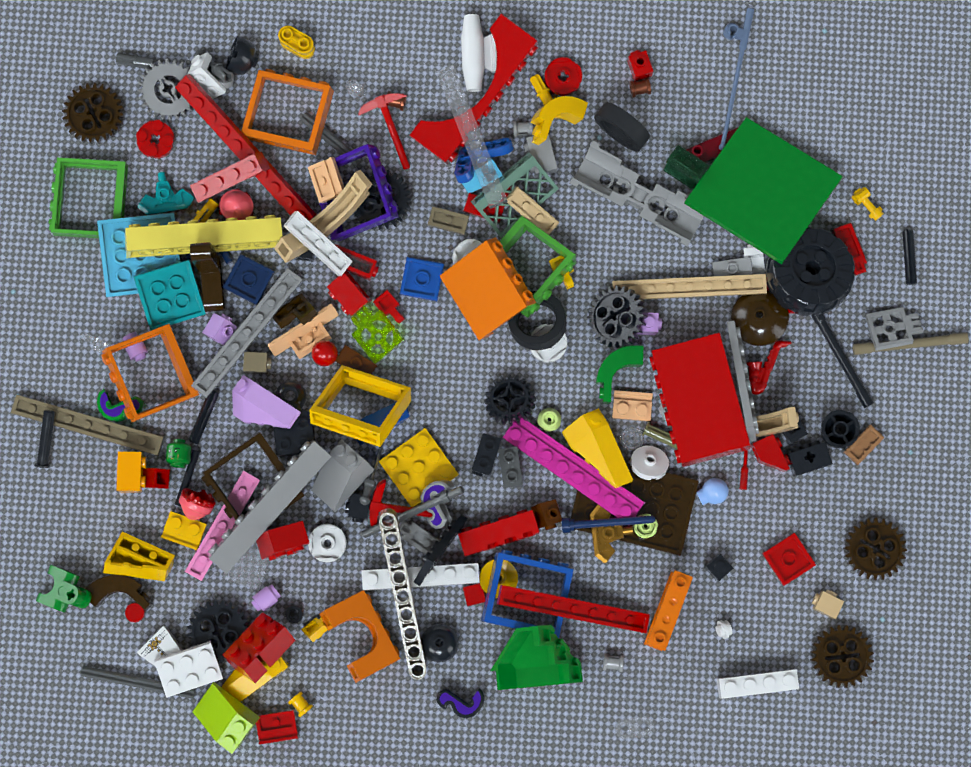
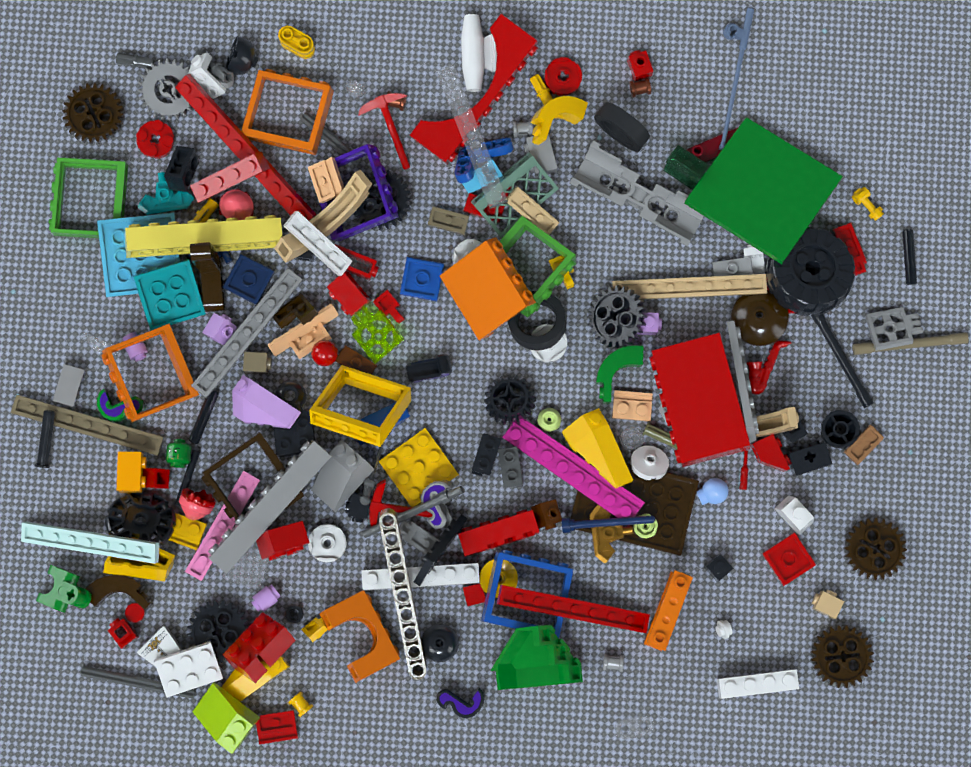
(68, 385): none -> light grey hinge
(90, 542): none -> light aqua plate
(127, 638): none -> red window
(146, 529): none -> black plate
(181, 168): none -> black brick
(429, 369): none -> black animal
(795, 514): none -> white torso

